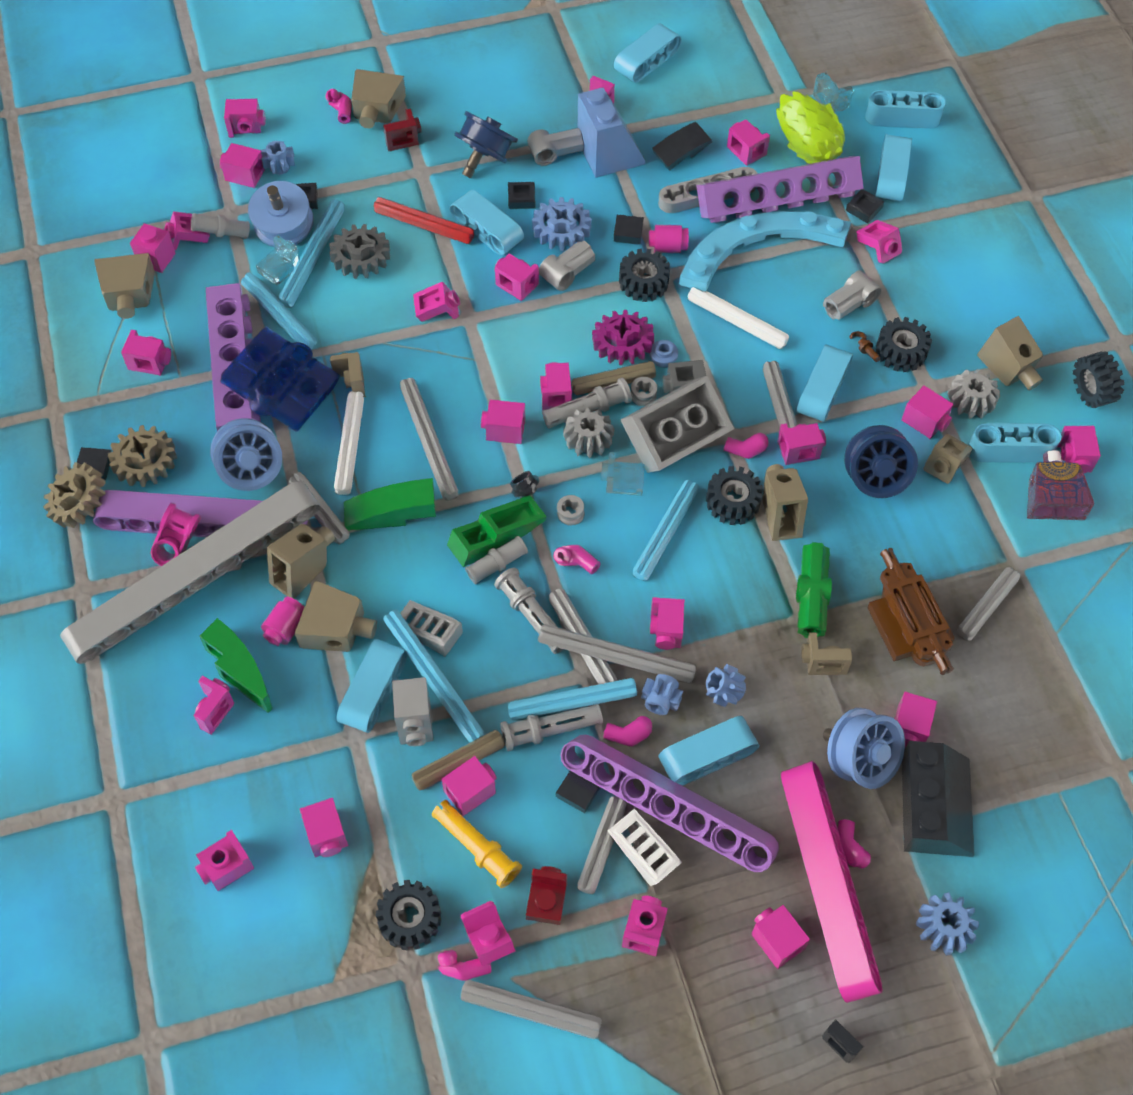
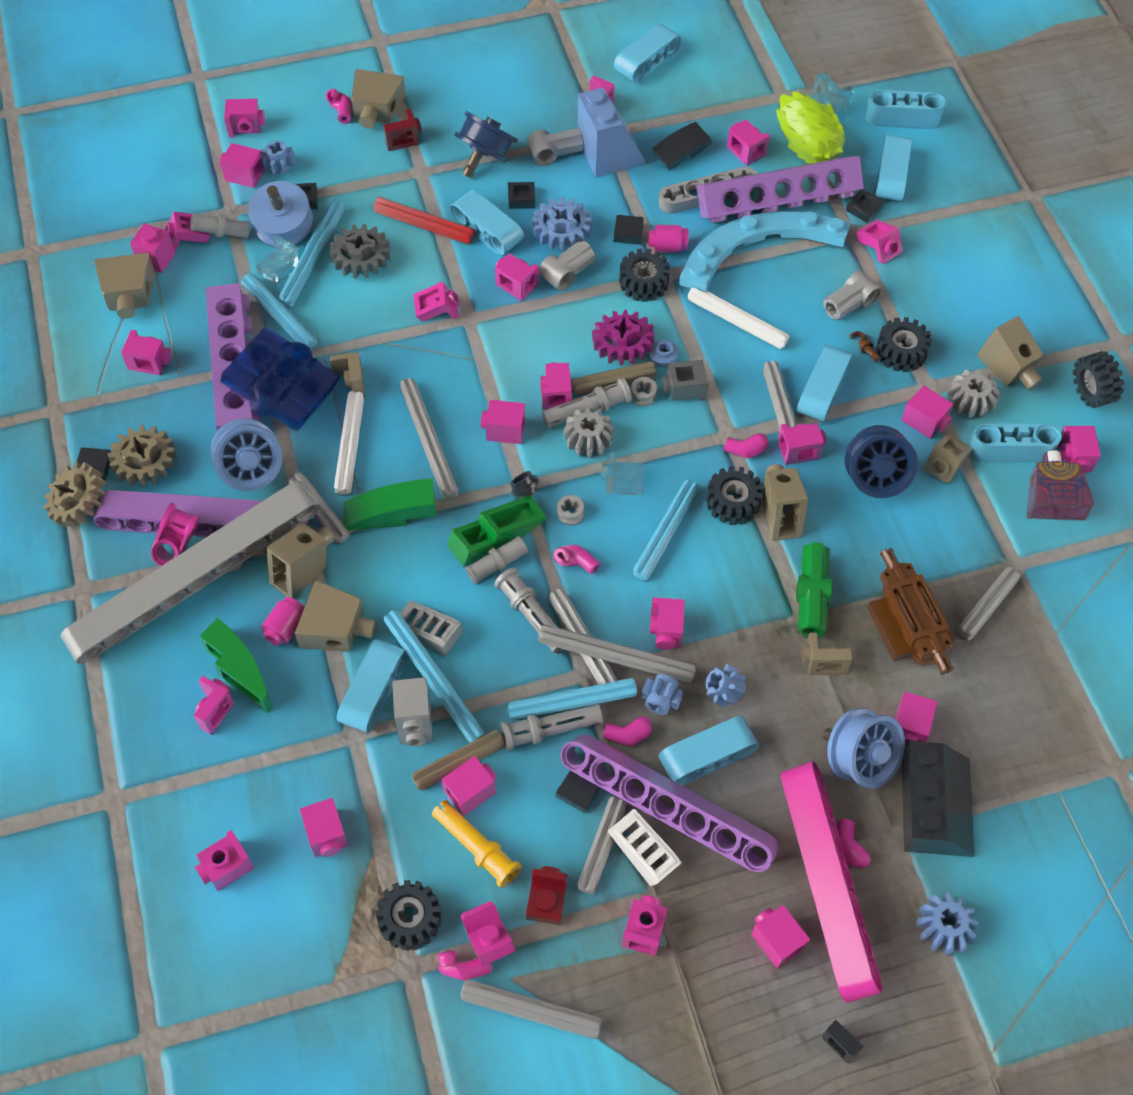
(677, 424): light grey brick -> none

